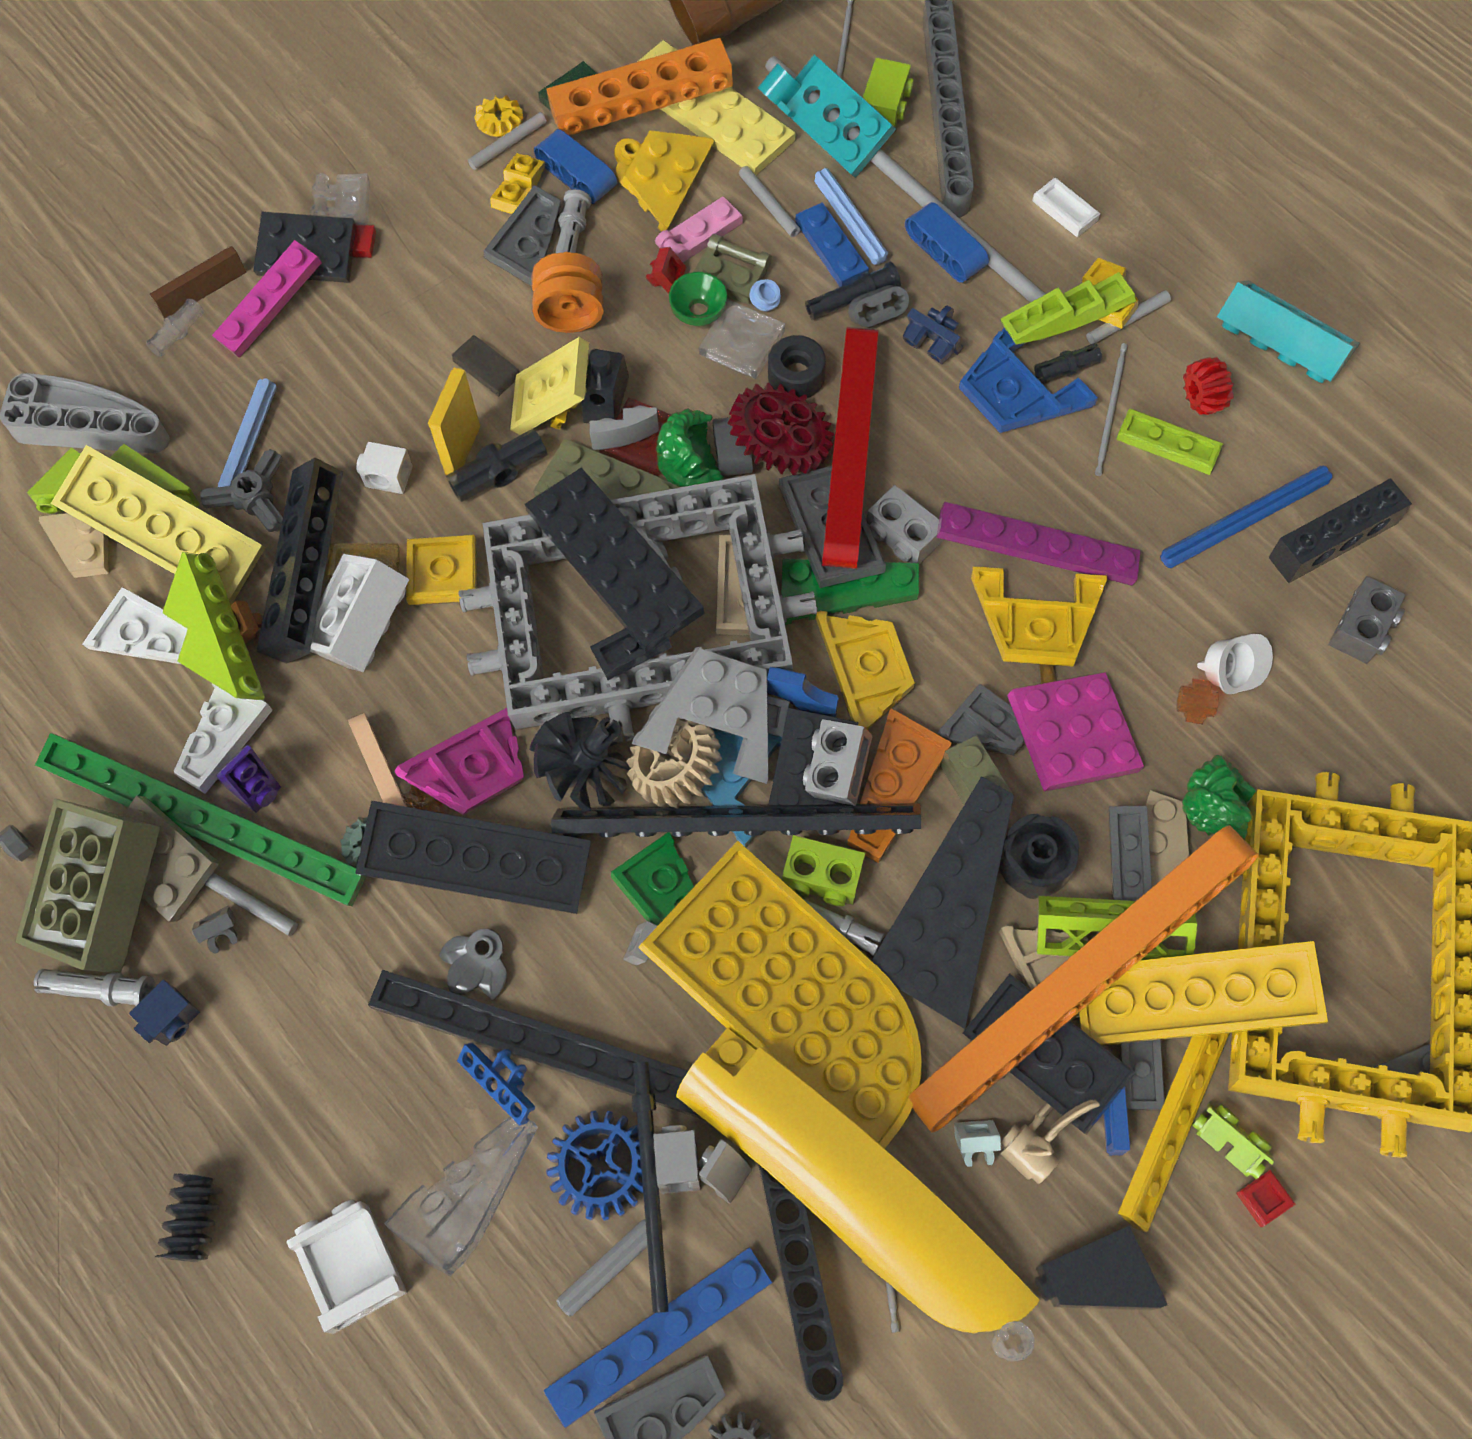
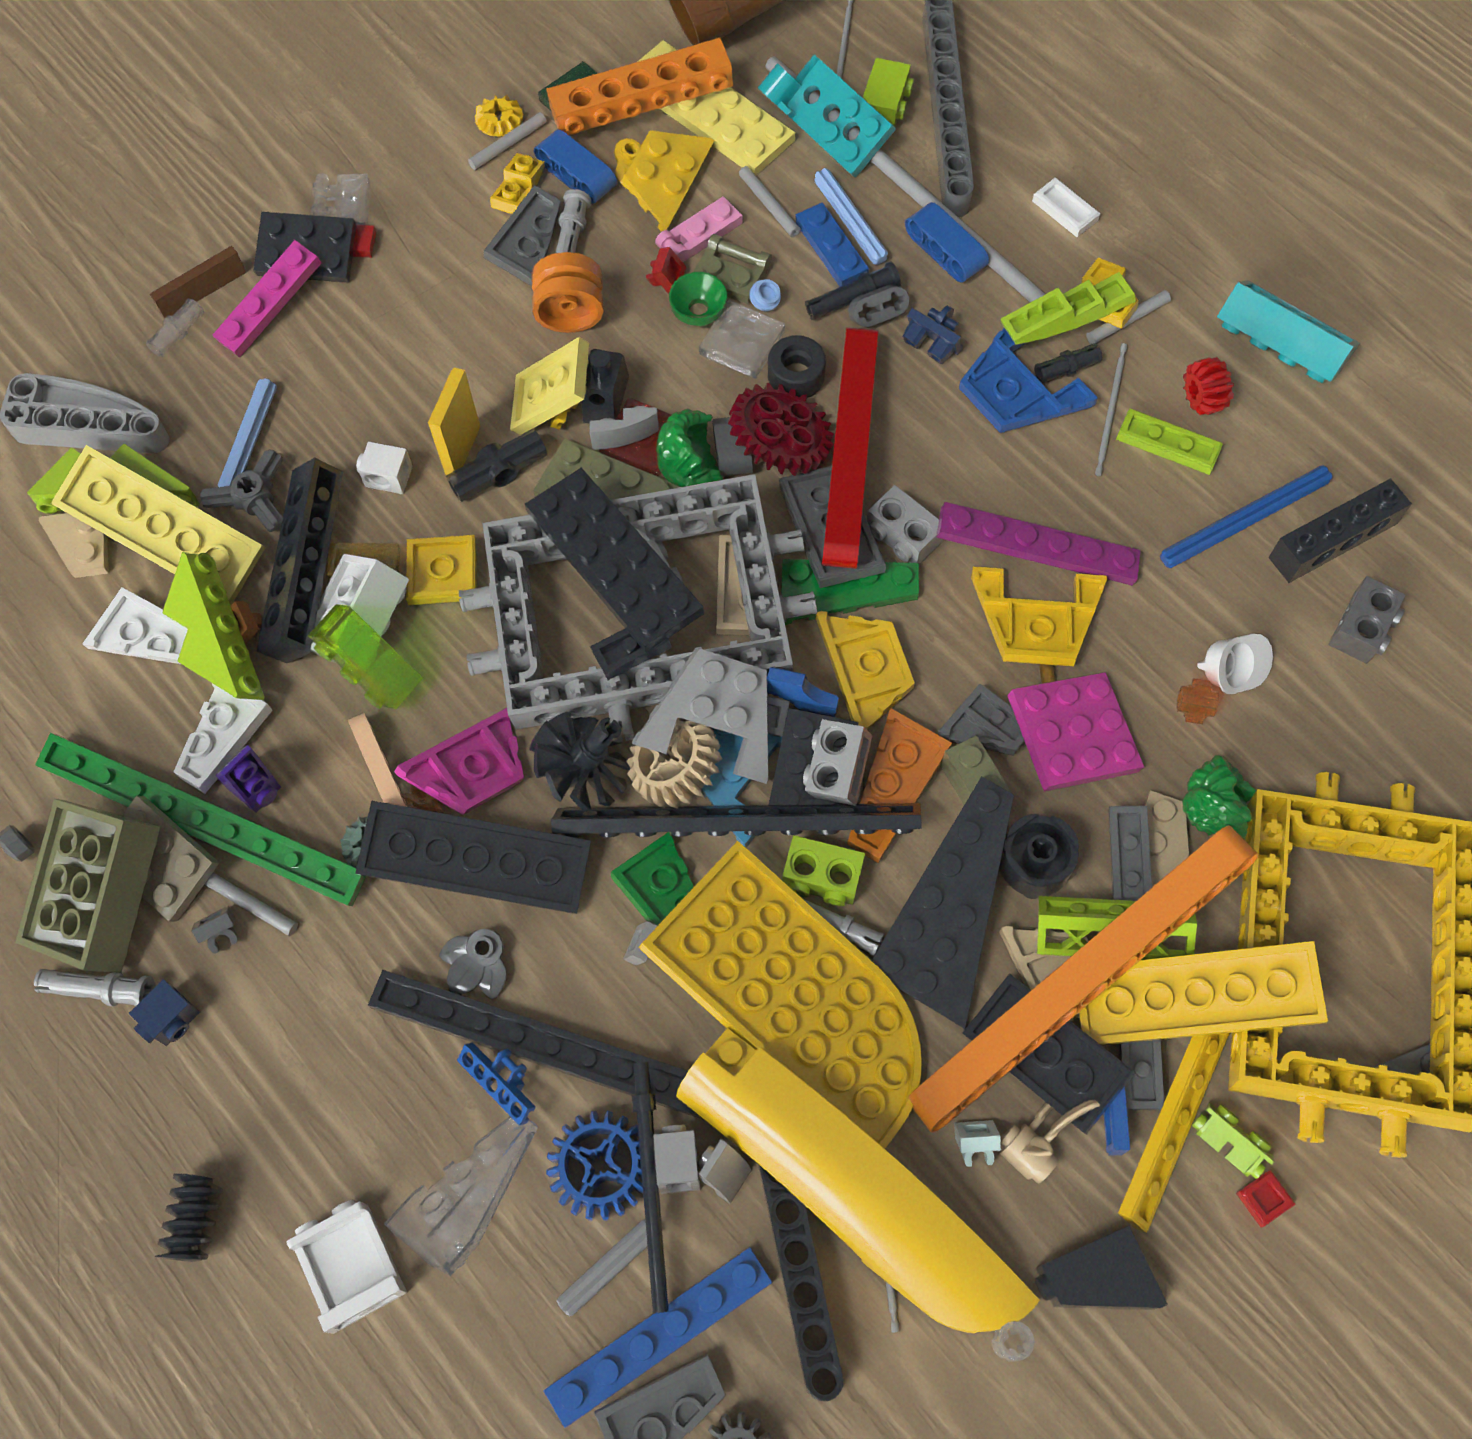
(364, 657): none -> clear neon green brick
(485, 365): clear smoke tile -> none

